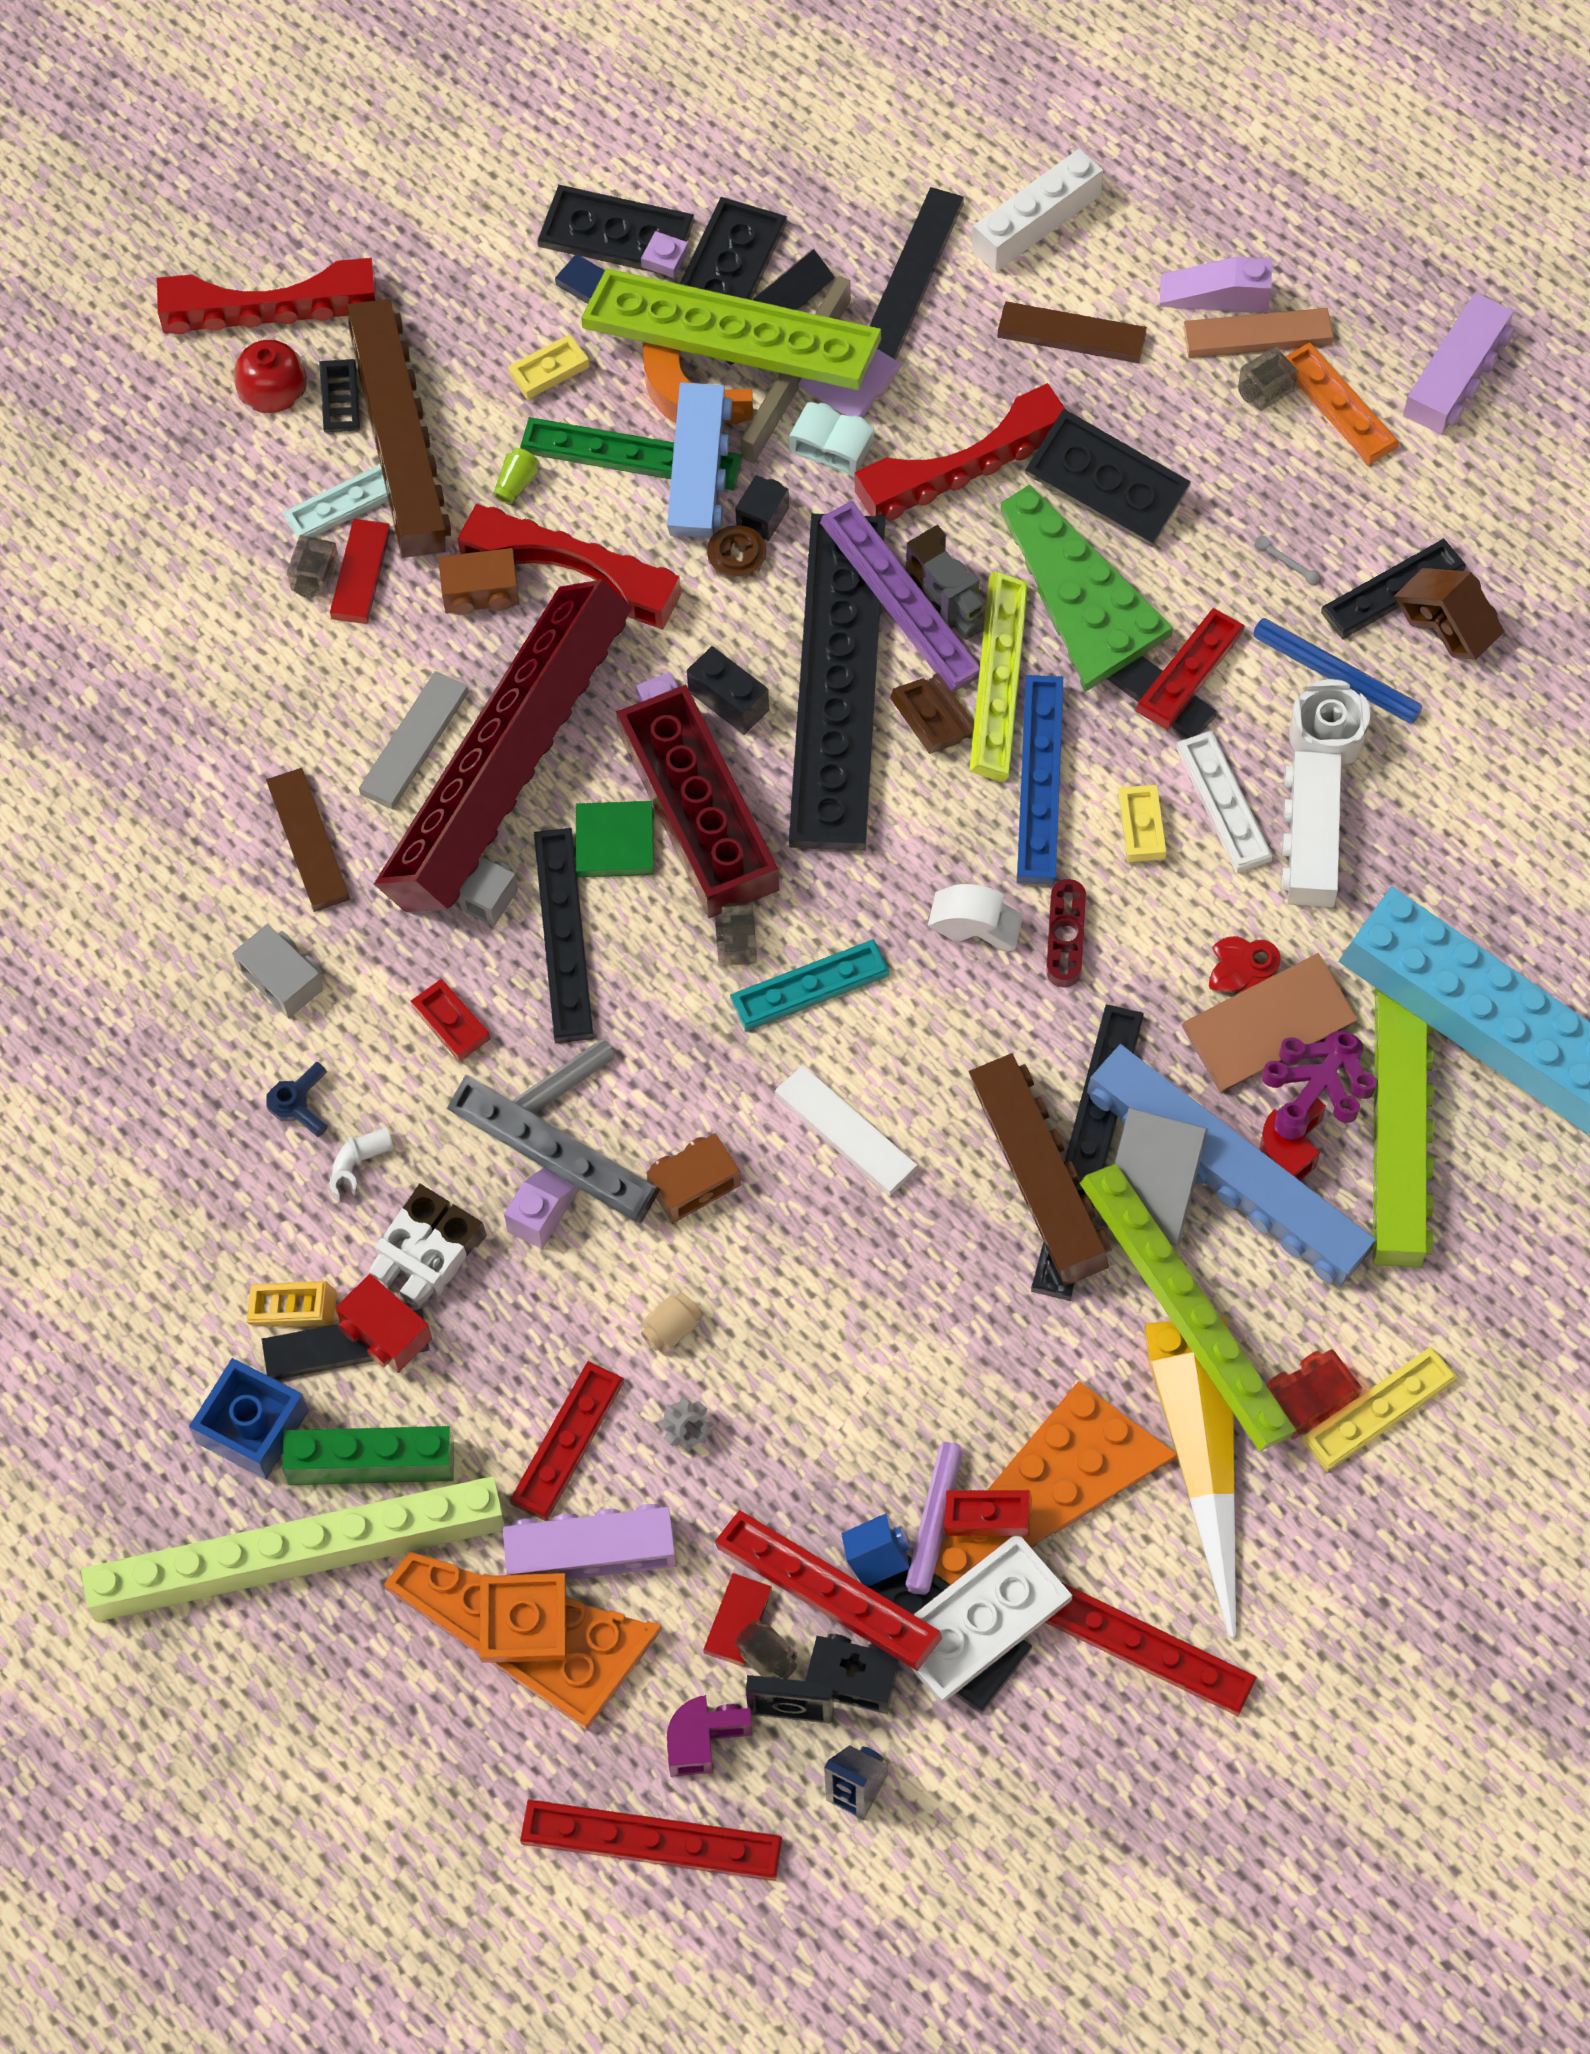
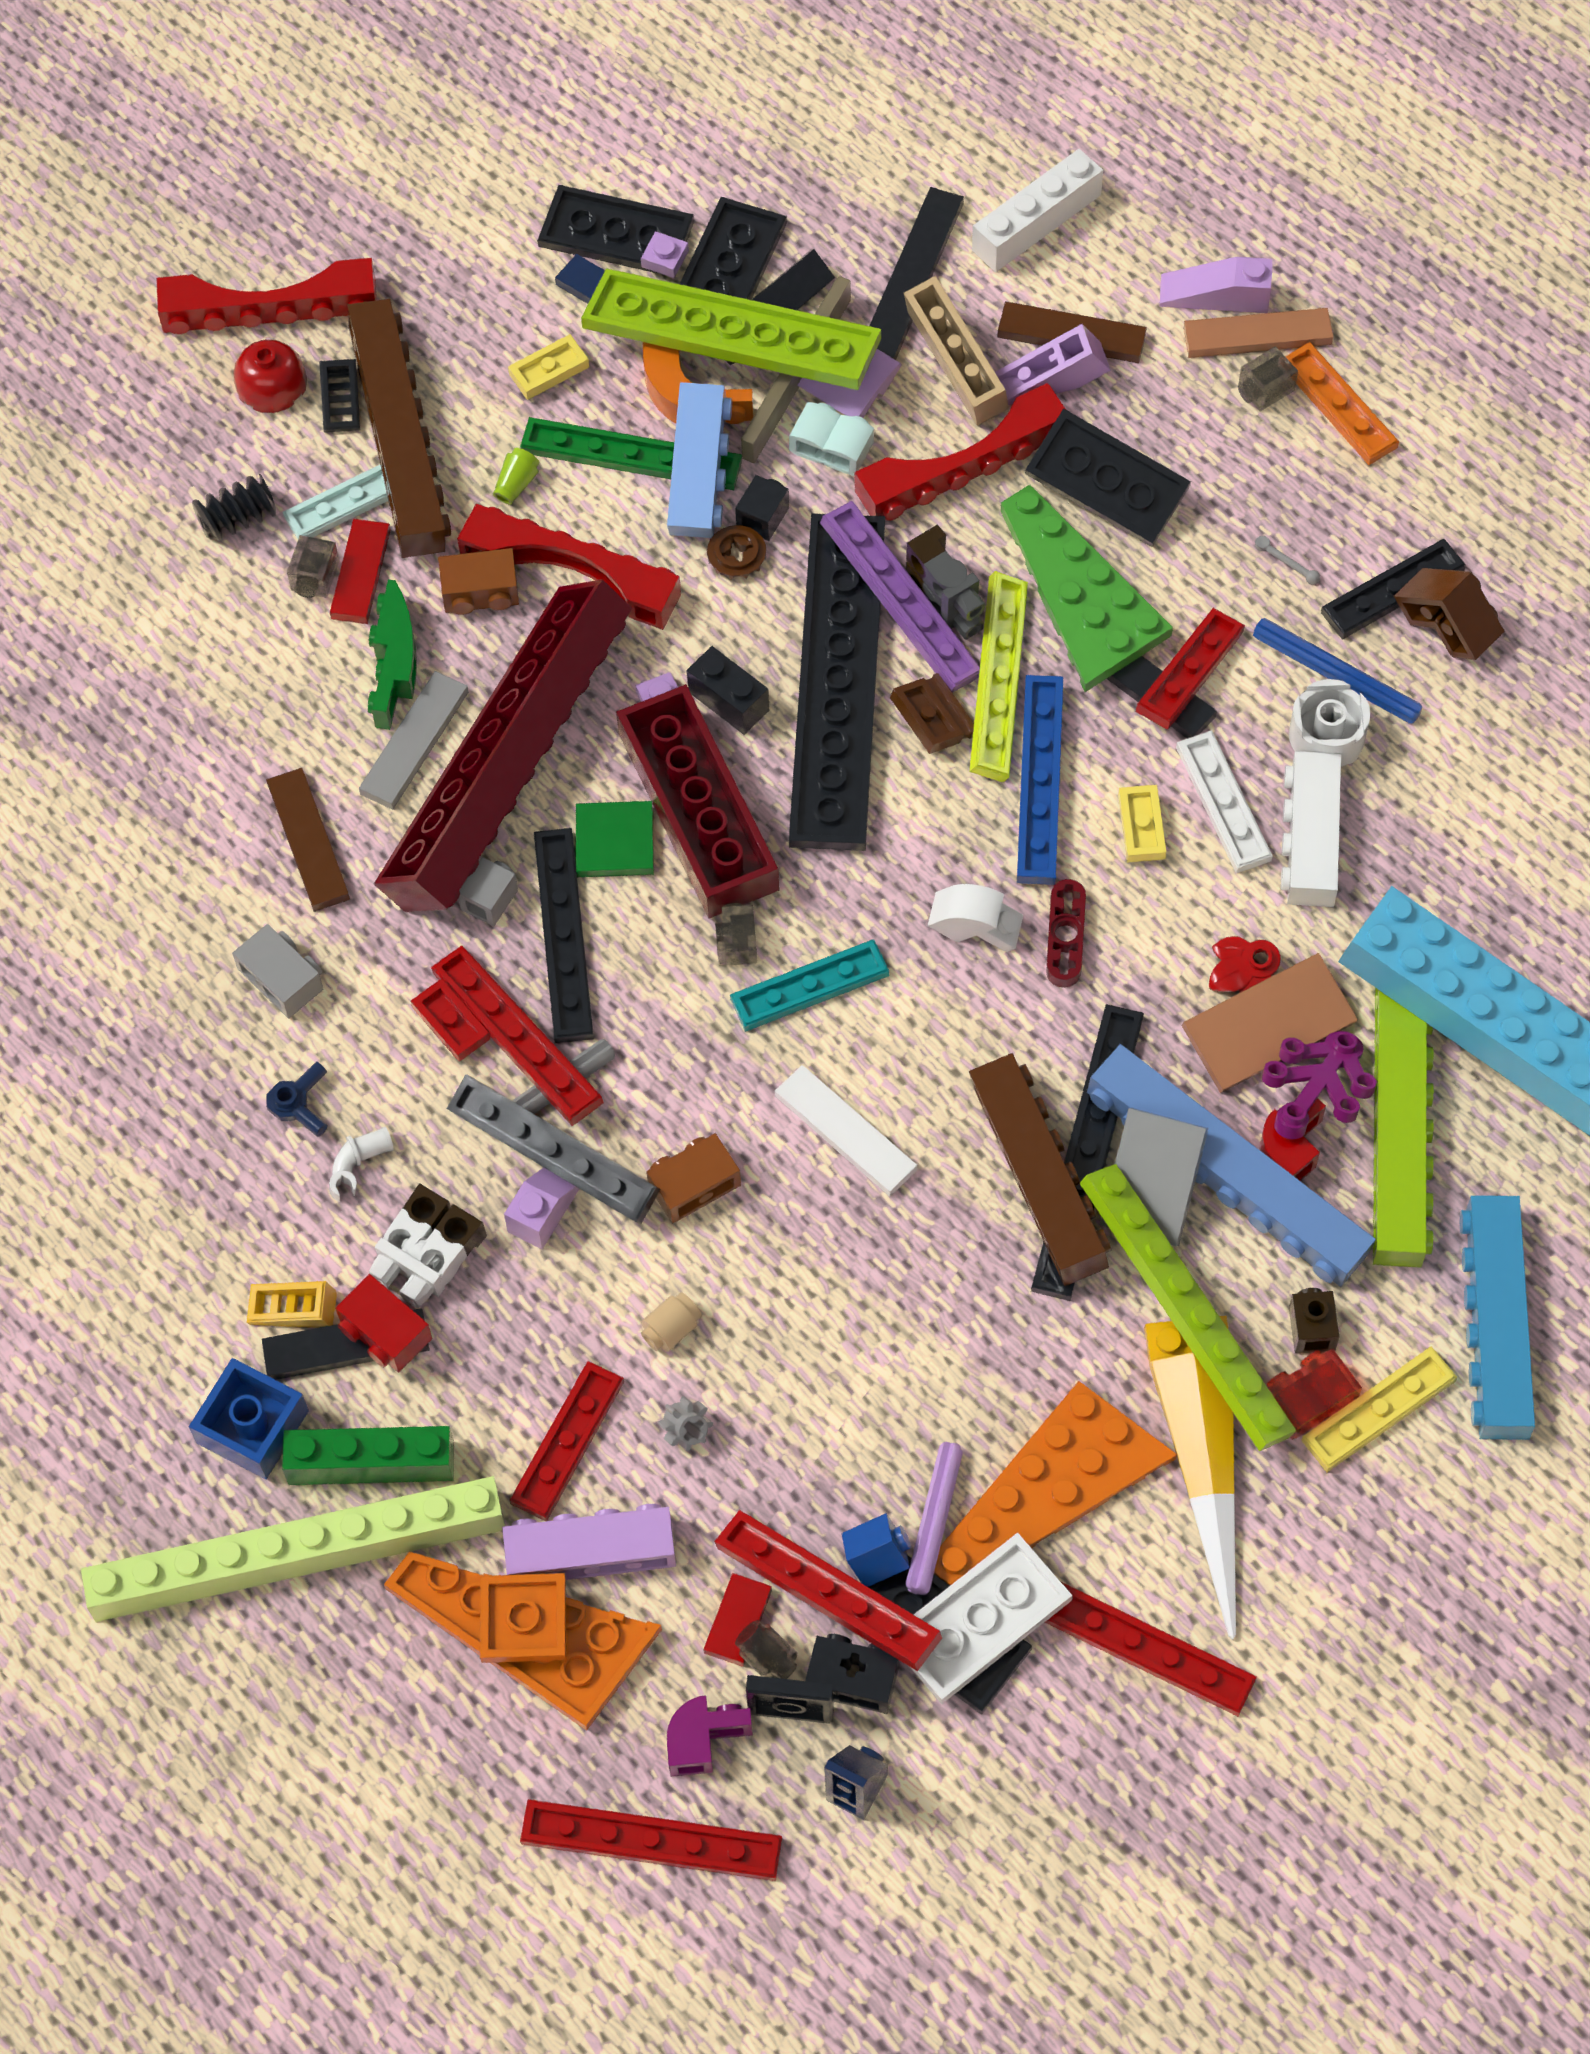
(234, 507): none -> black piece
(395, 655): none -> green slope
(518, 1036): none -> red tile
(956, 350): none -> tan brick
(987, 1513): red plate -> none
(1062, 363): none -> lavender slope
(1313, 1321): none -> dark brown brick
(1459, 363): lavender brick -> none
(1498, 1317): none -> dark azure brick

